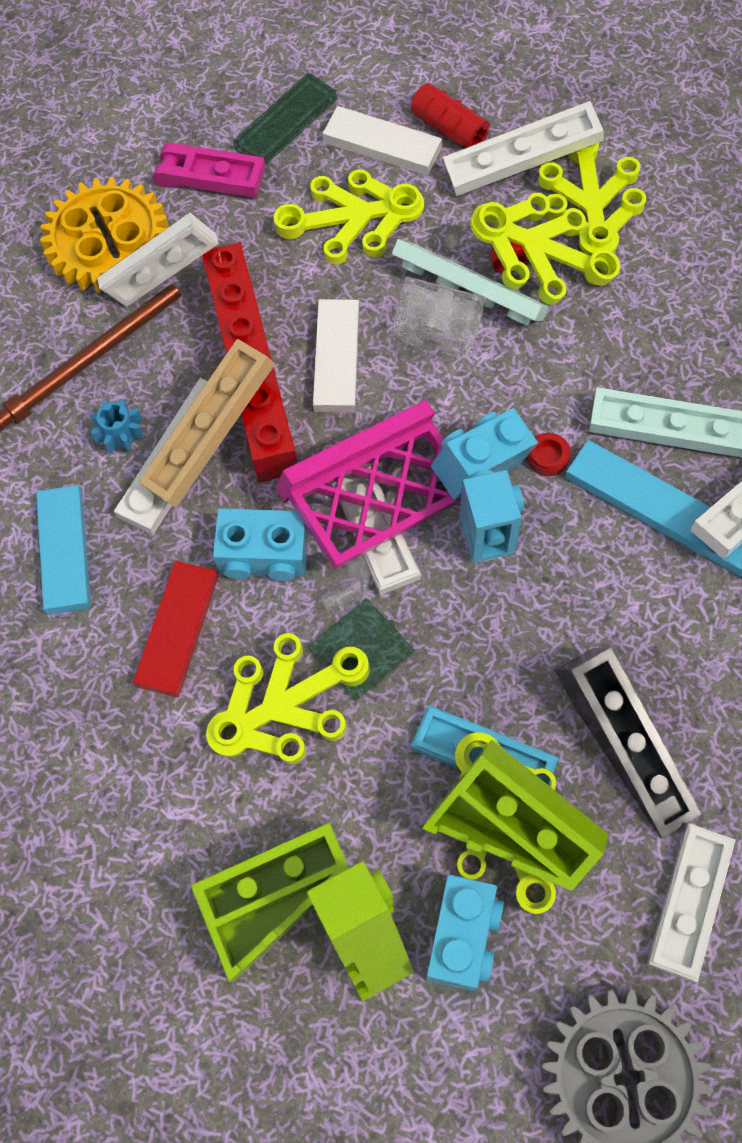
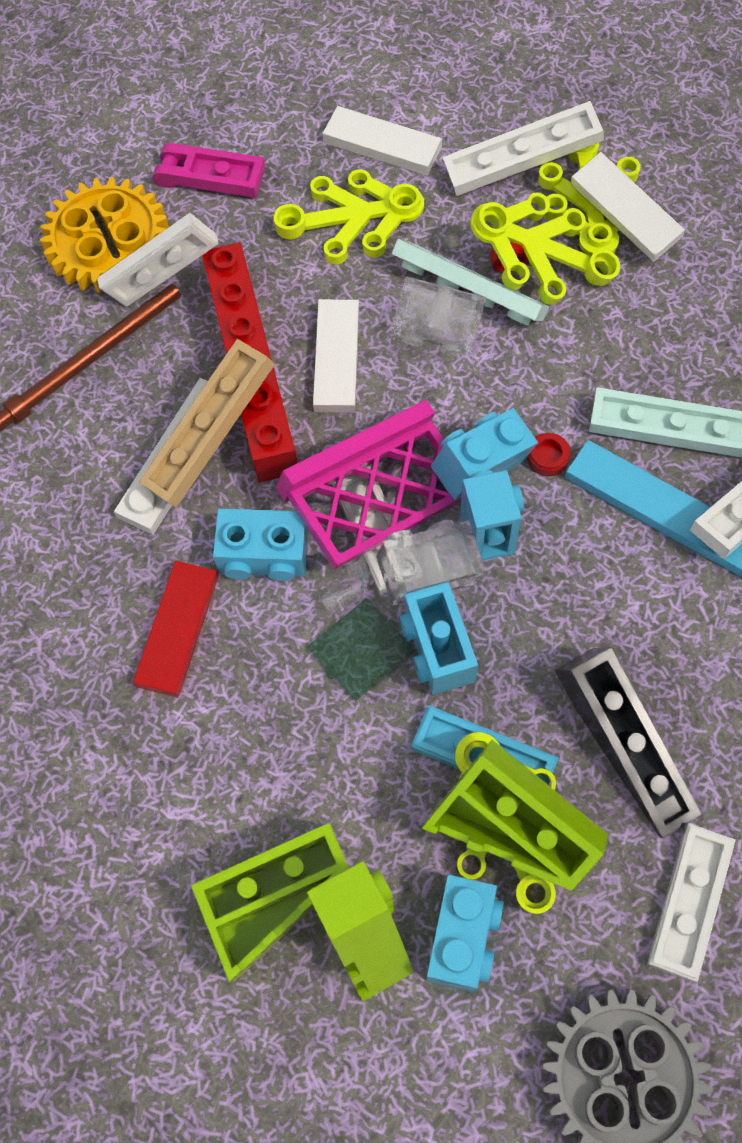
(63, 550): medium azure tile -> none
(116, 425): dark azure gear -> none
(281, 704): neon yellow plant -> none
(286, 118): clear green tile -> none
(429, 558): none -> clear brick
(440, 639): none -> medium azure brick
(449, 116): red axle -> none
(627, 206): none -> white tile

